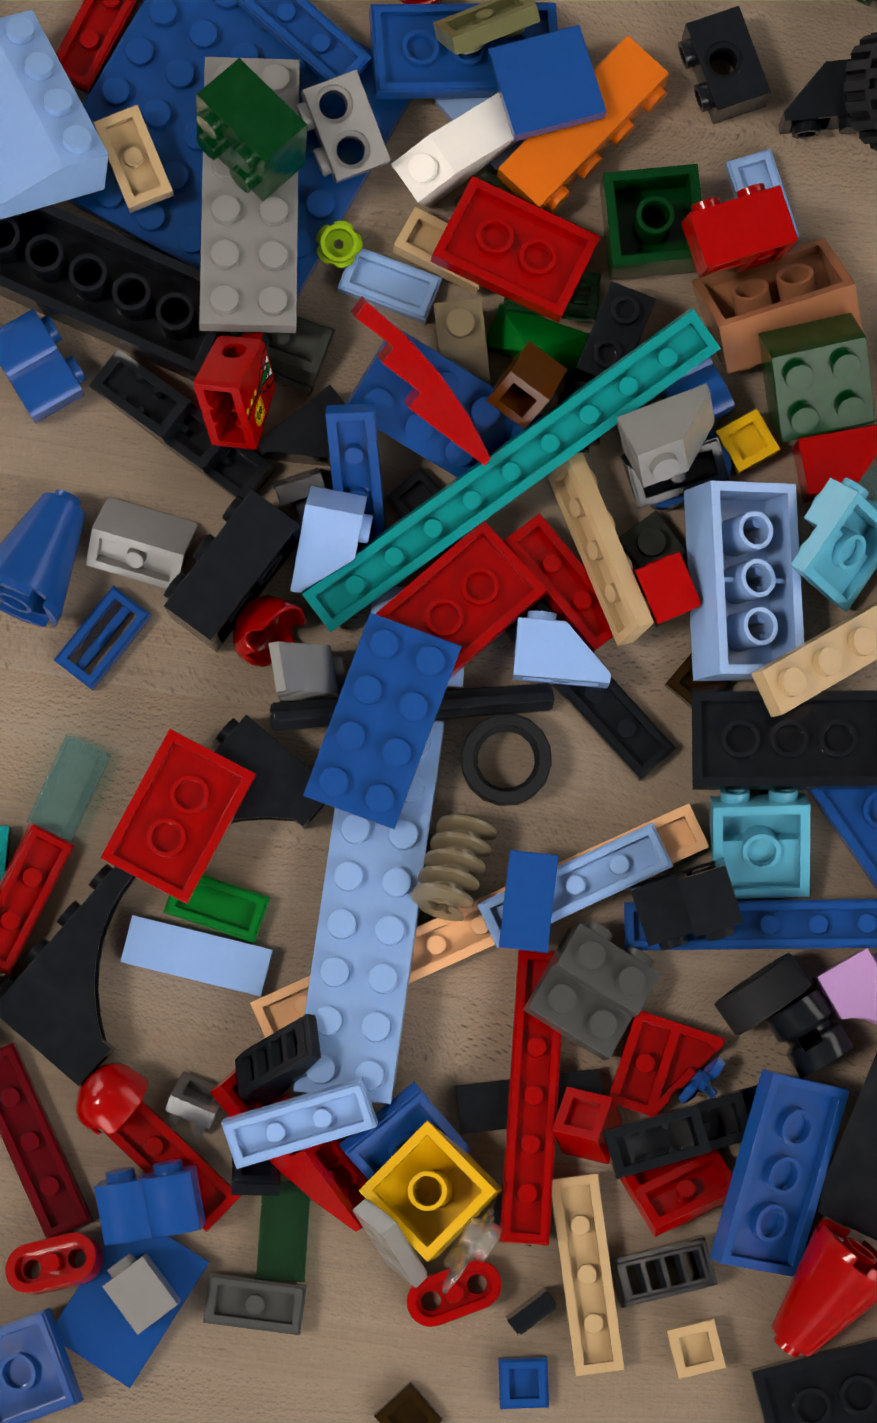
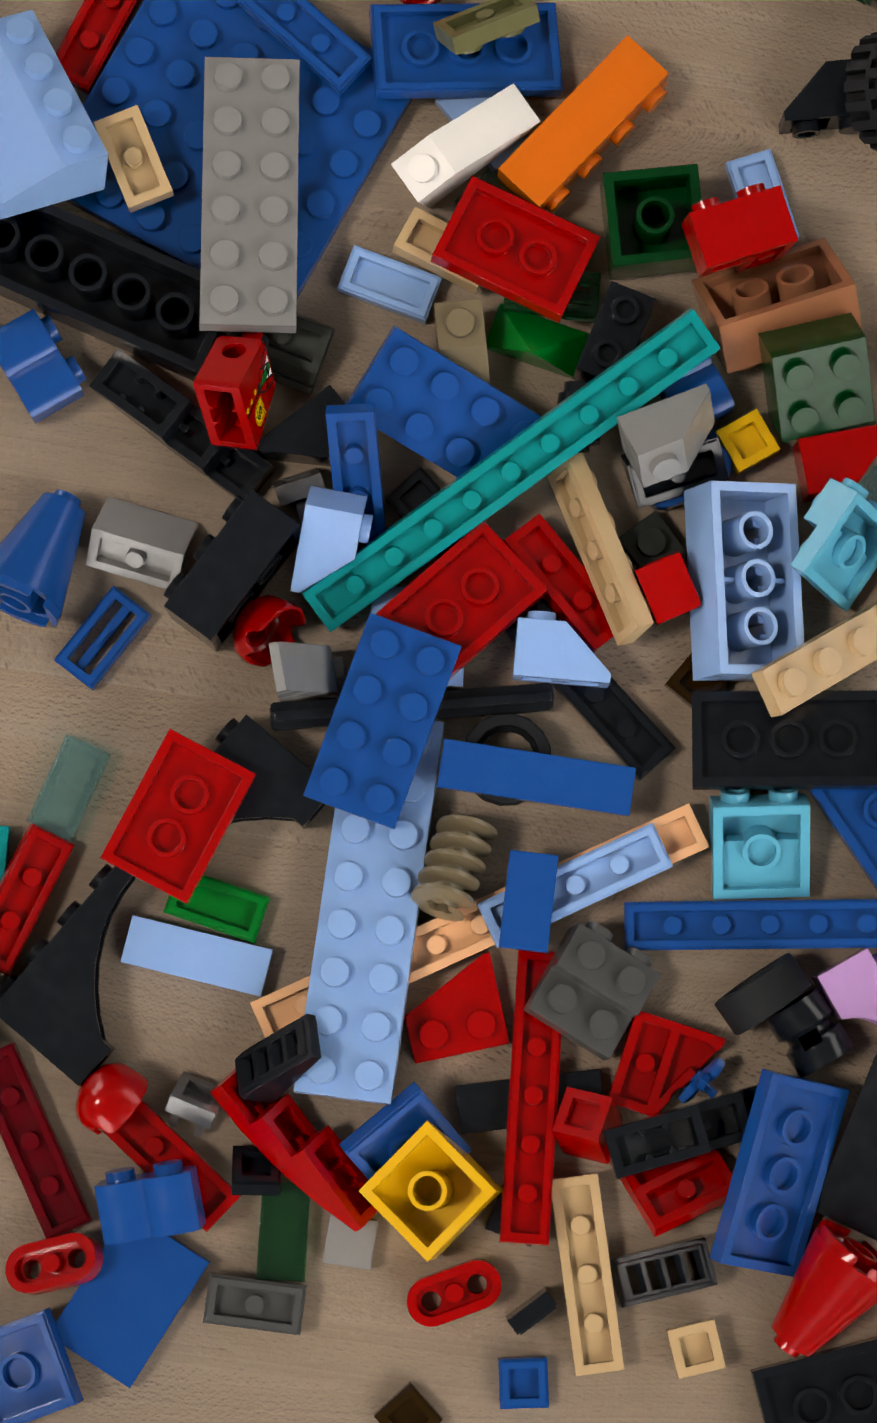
(140, 1291): light grey brick -> none
(250, 130): dark green brick -> none
(299, 1122): light blue tile -> none
(349, 1247): none -> light grey tile
(351, 244): lime plate -> none
(356, 124): light grey brick -> none
(390, 1242): light grey tile -> none
(430, 393): red slope -> none
(459, 1015): none -> red wing
(475, 1242): clear plate -> none
(527, 385): reddish brown brick -> none
(536, 777): none -> blue tile
(546, 83): blue tile -> none
(686, 903): black brick -> none
(726, 38): black brick -> none

